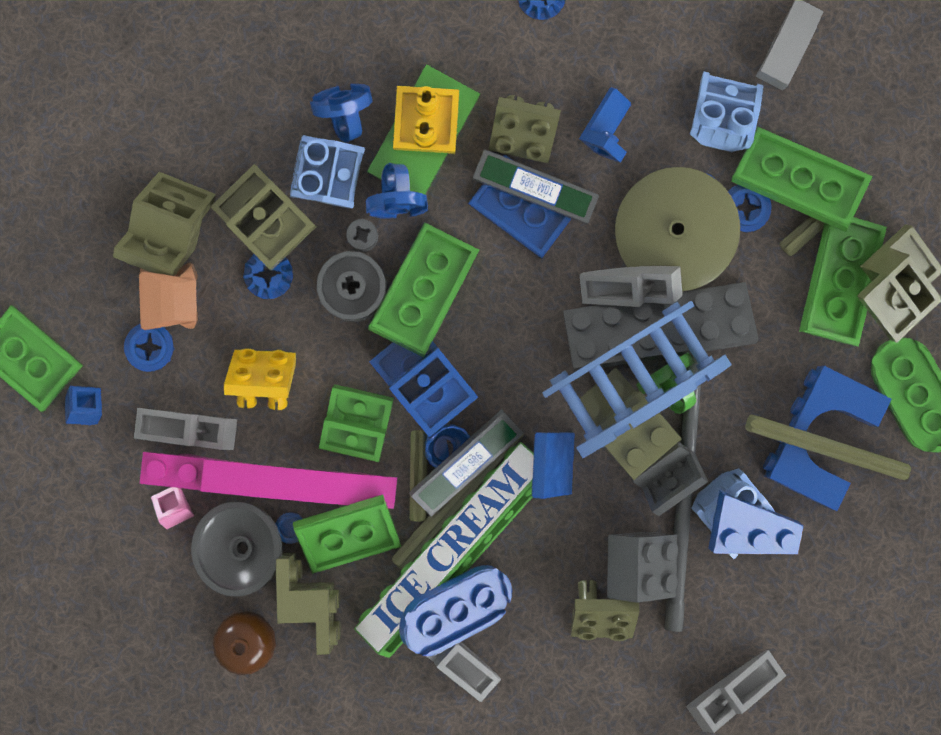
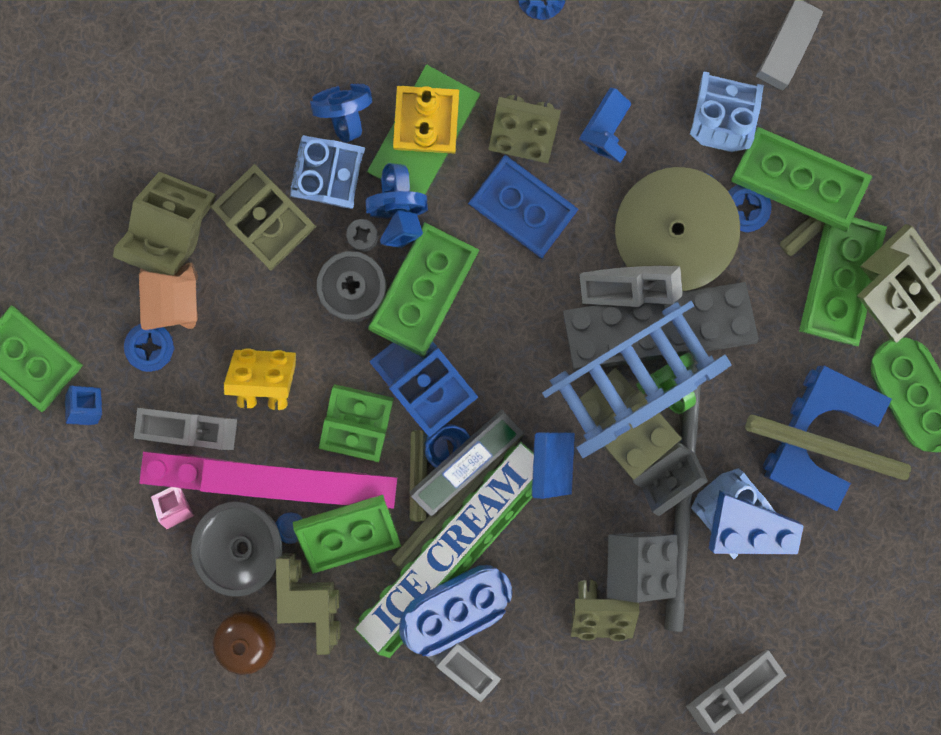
(258, 286): blue gear -> none
(402, 229): none -> blue slope
(535, 187): tile -> none

